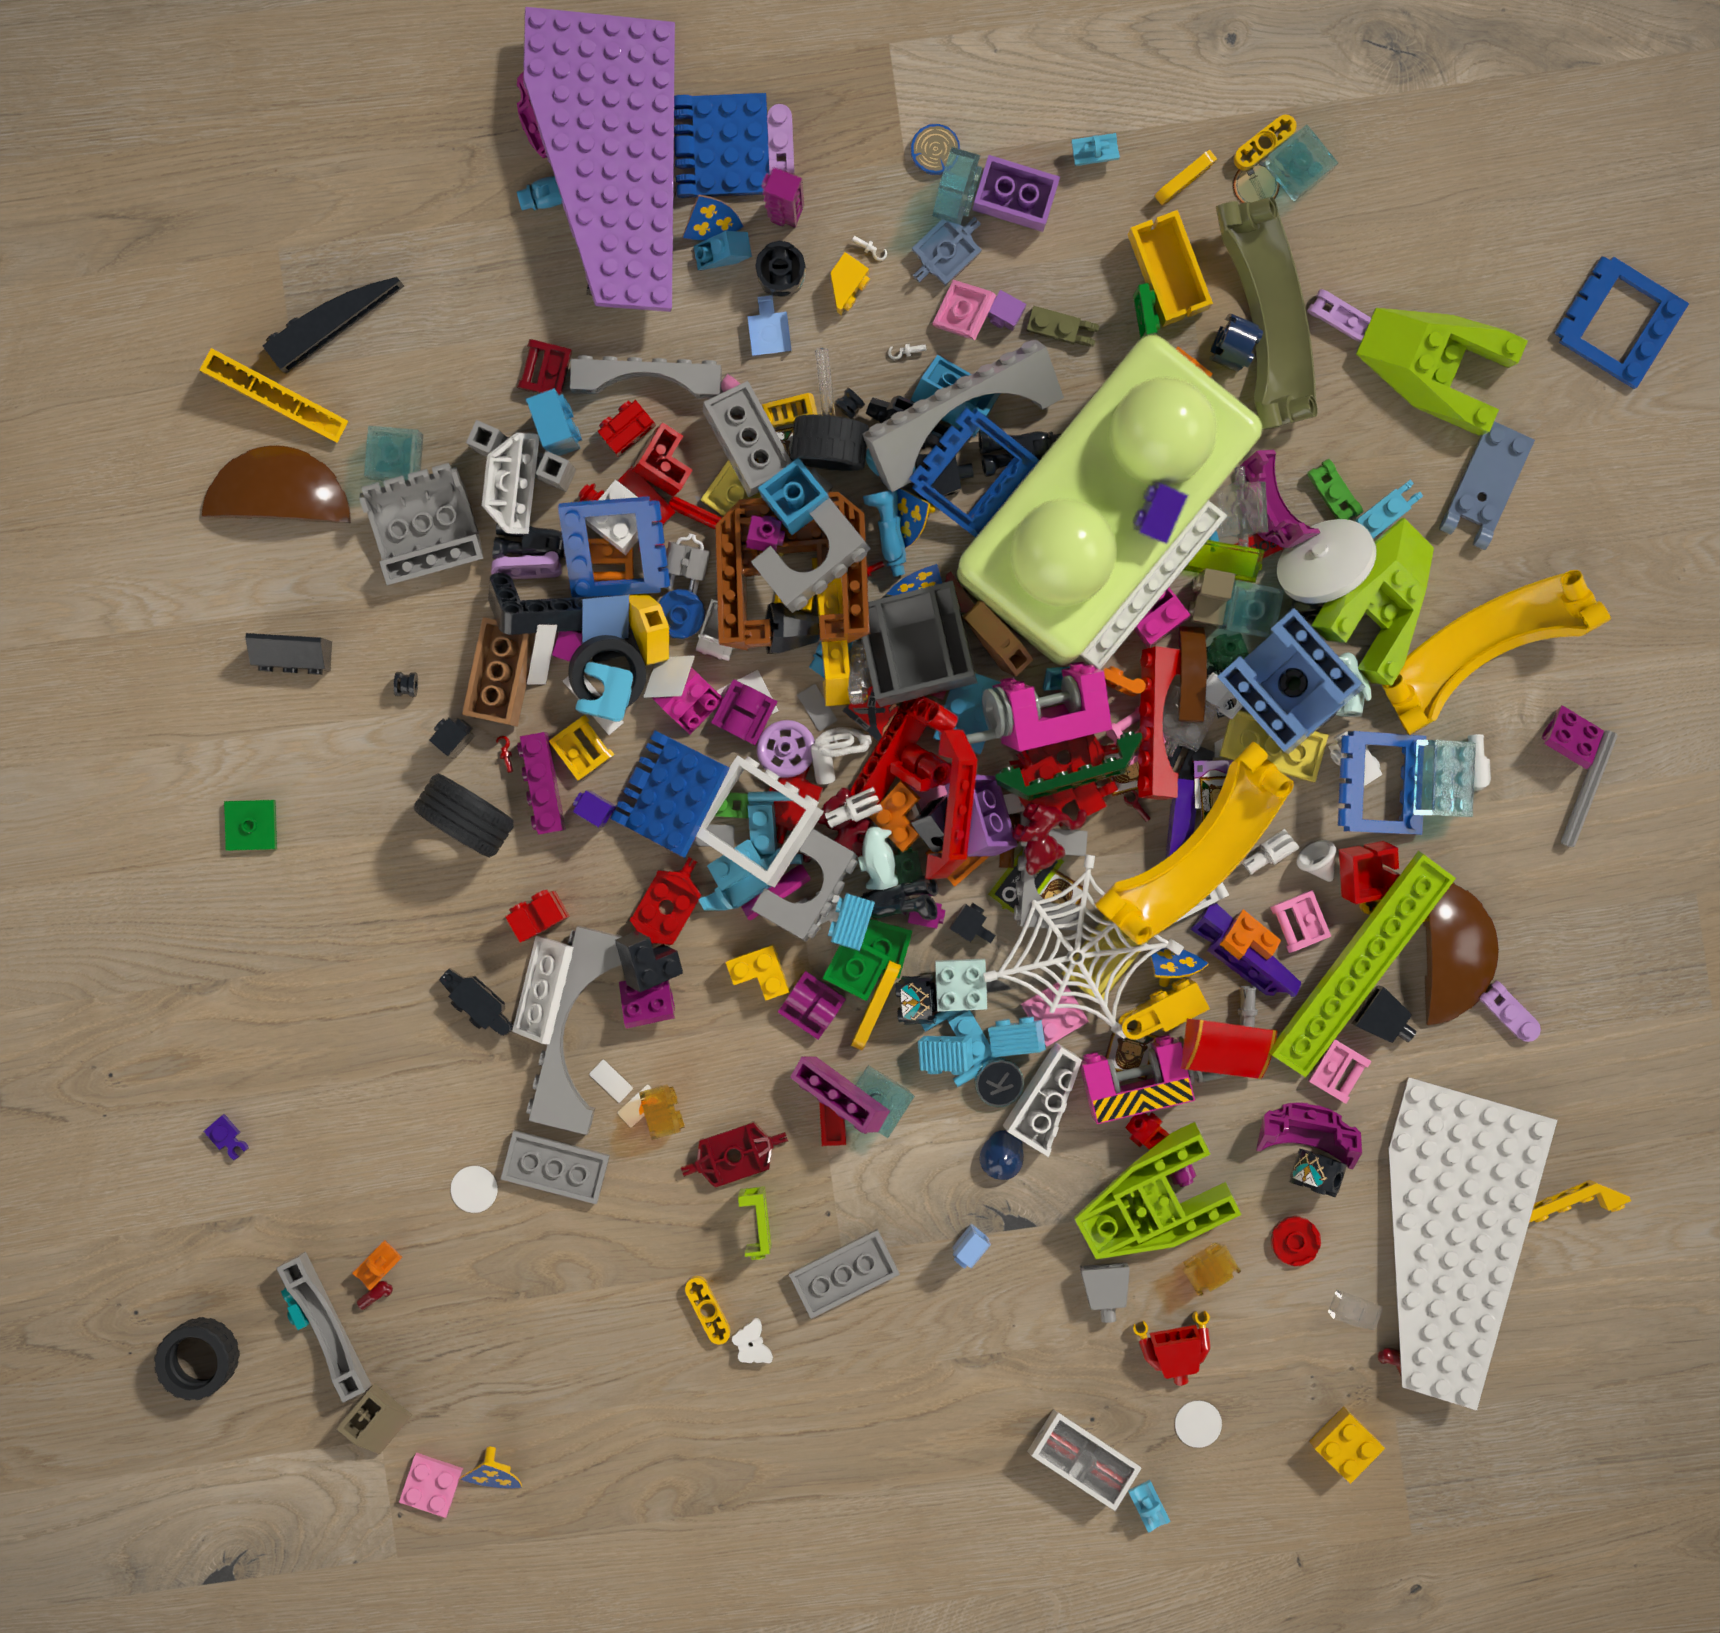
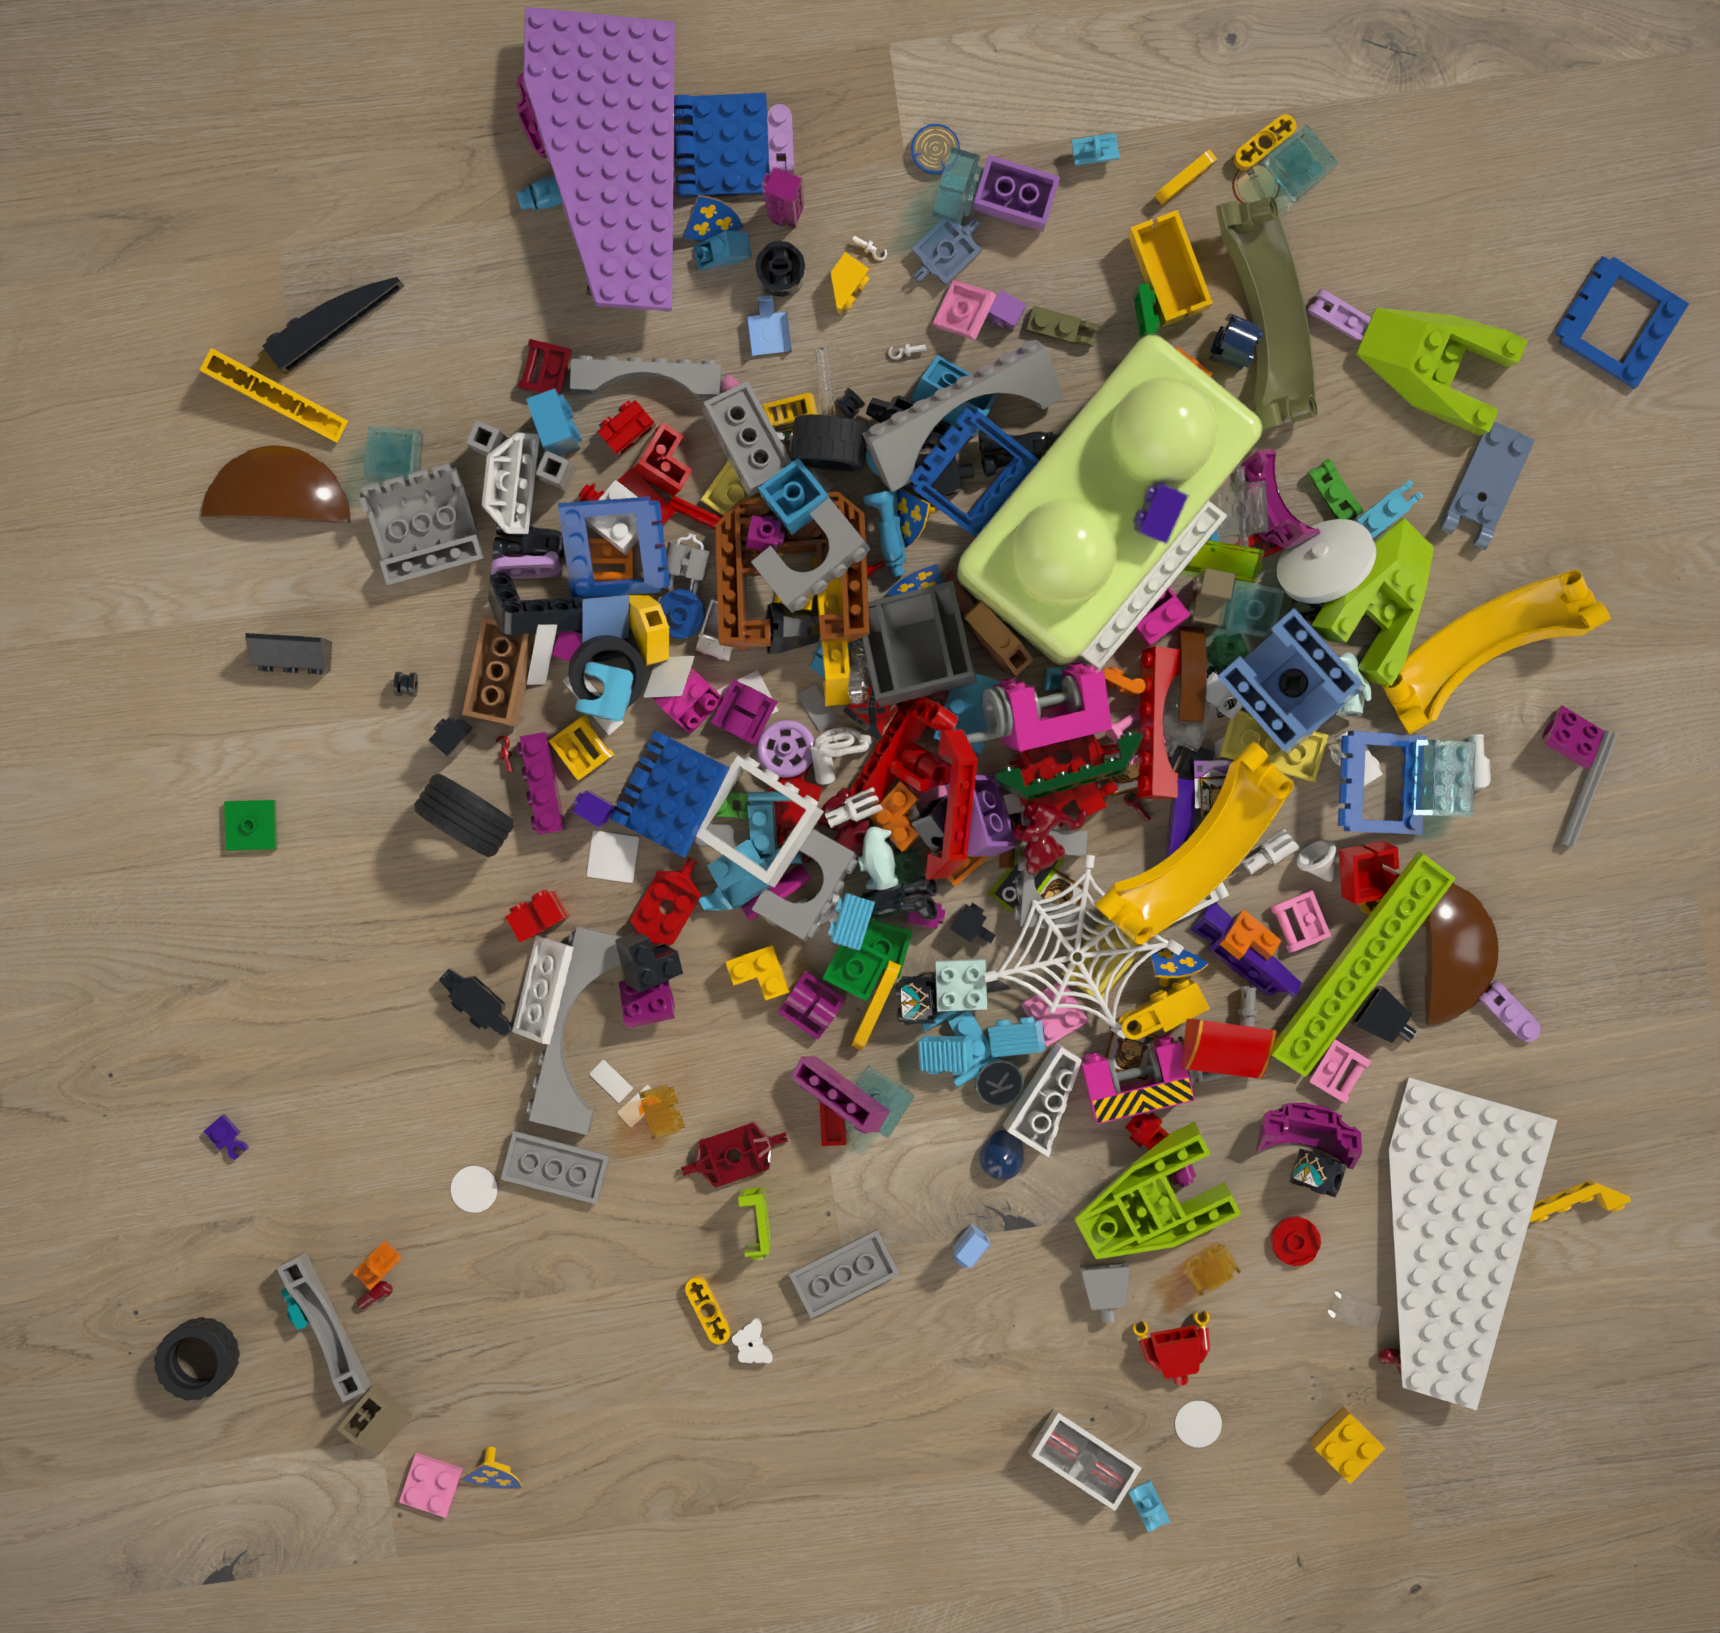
(612, 856): none -> white sticker

